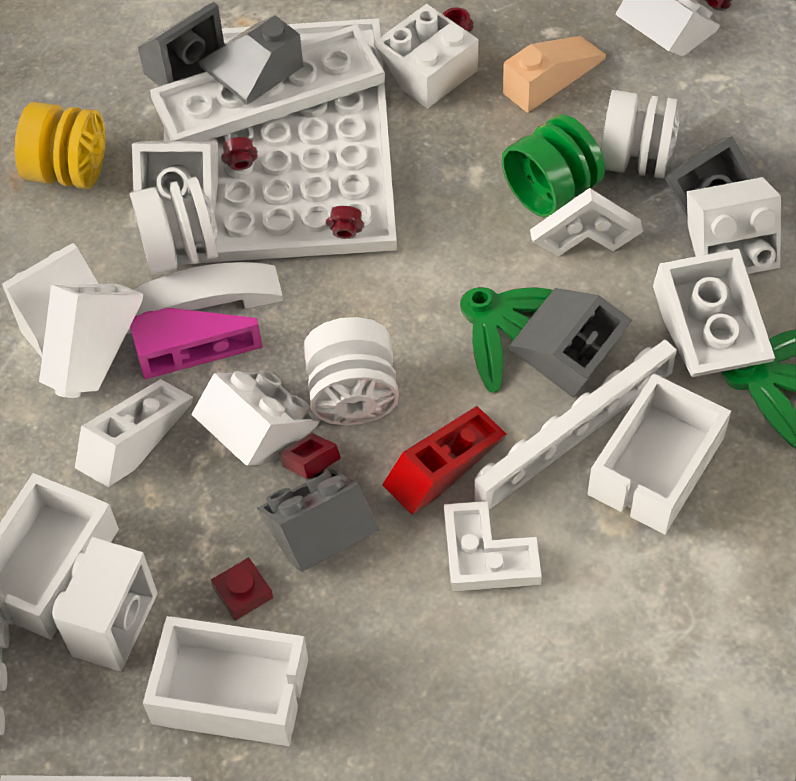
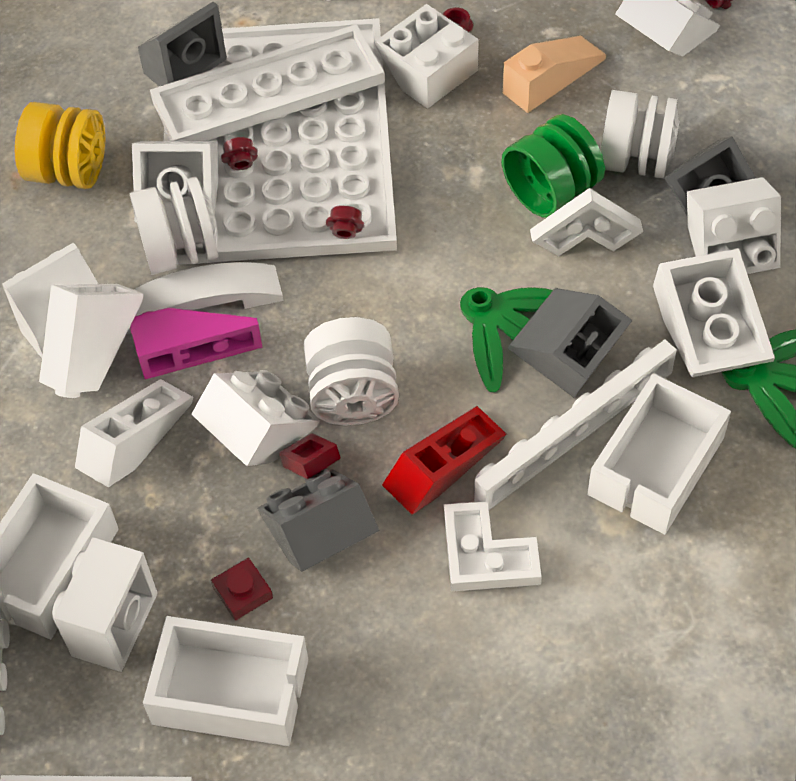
(256, 59): dark grey slope -> none

